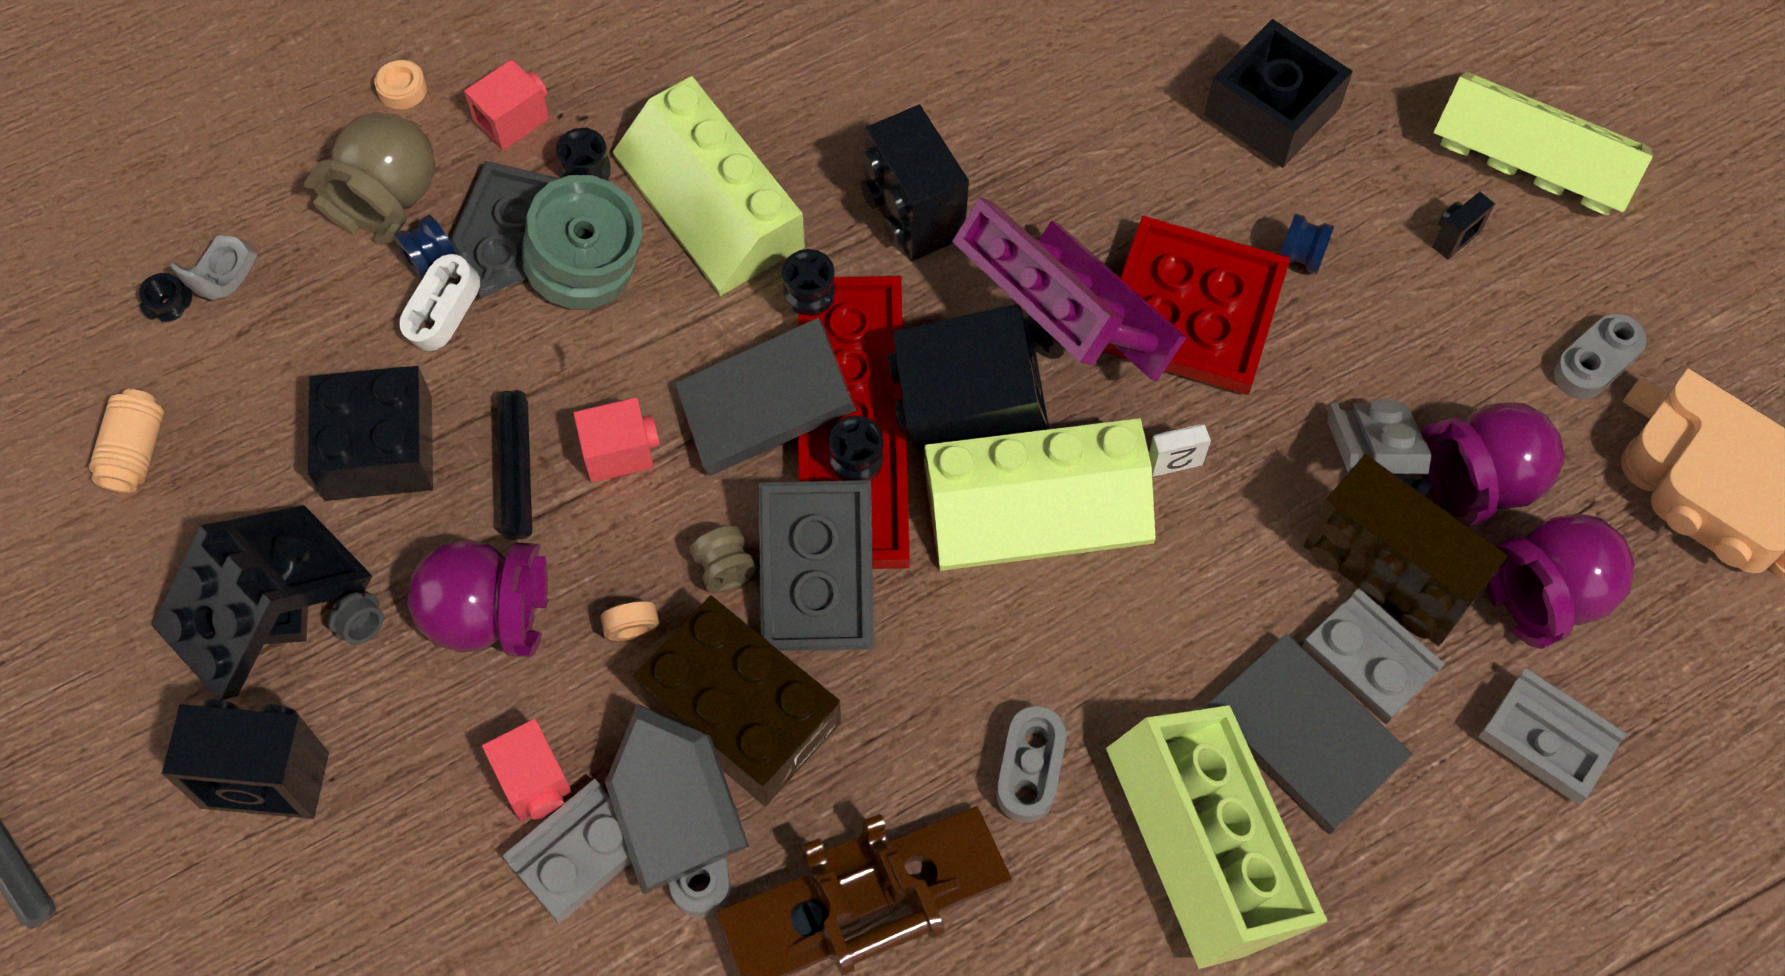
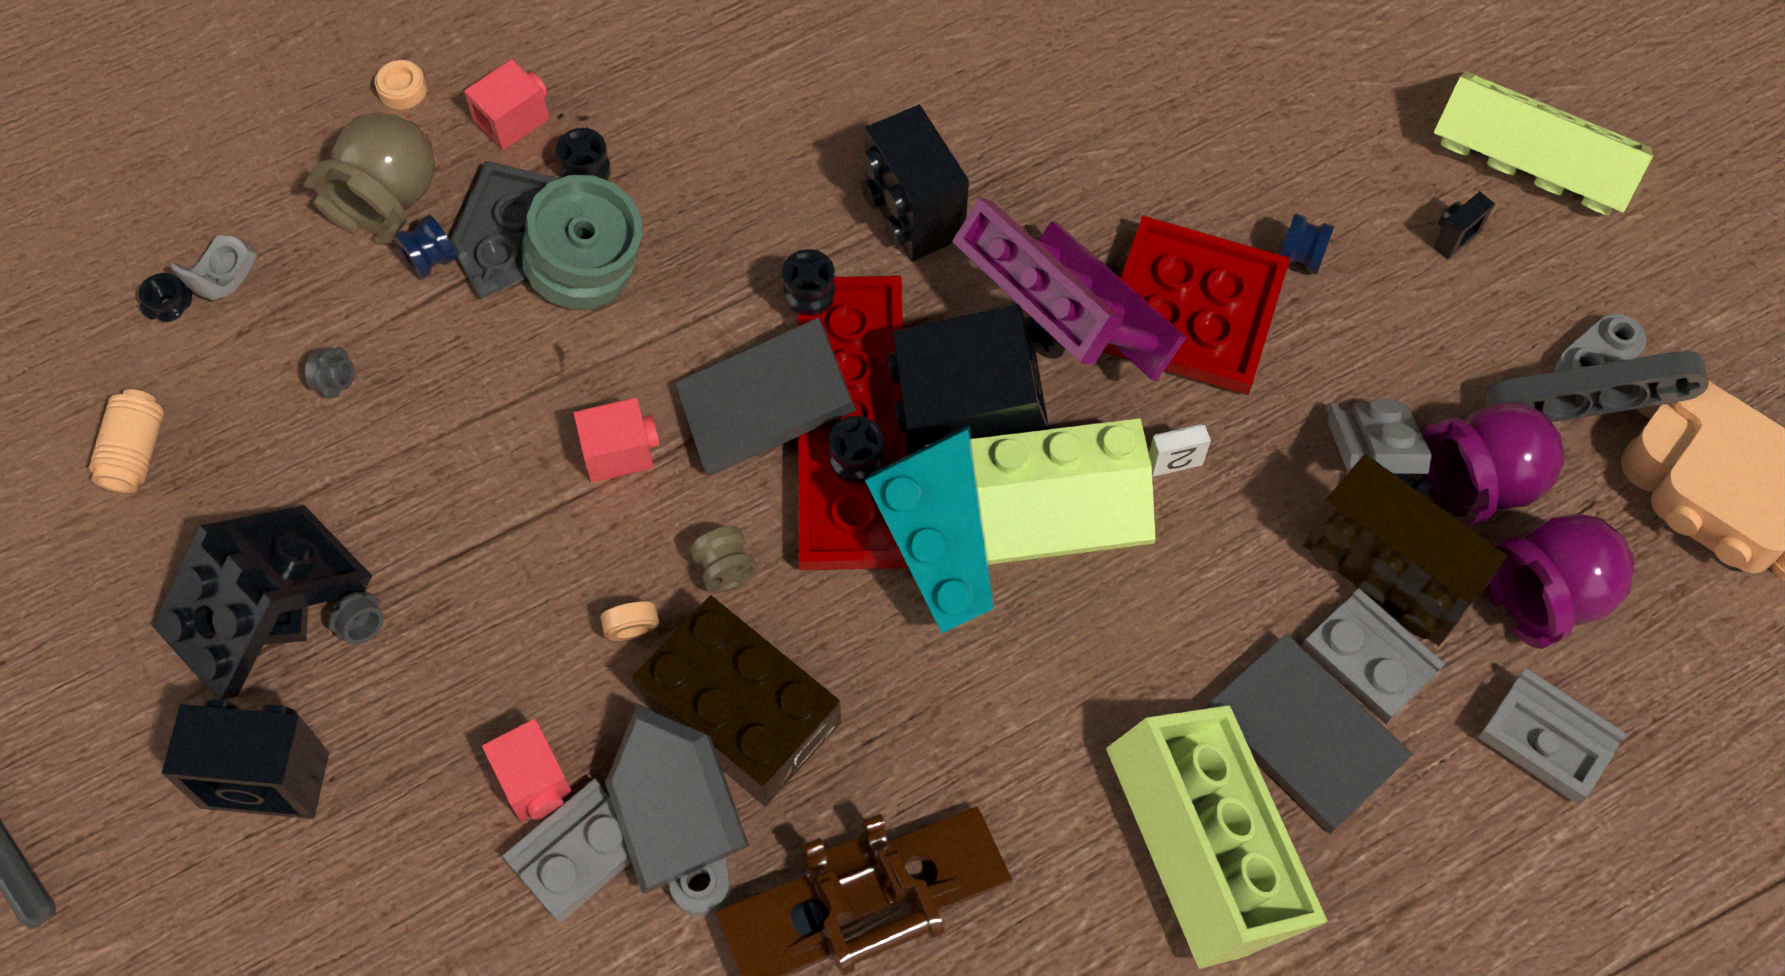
(329, 371): none -> dark grey plate
(370, 433): black brick -> none
(440, 302): white beam -> none
(473, 596): magenta tile -> none
(514, 465): black axle -> none
(709, 187): yellowish green slope -> none
(816, 565): dark grey tile -> none
(938, 526): none -> teal wedge
(1031, 766): light grey plate -> none
(1277, 92): black brick -> none
(1594, 388): none -> dark grey beam

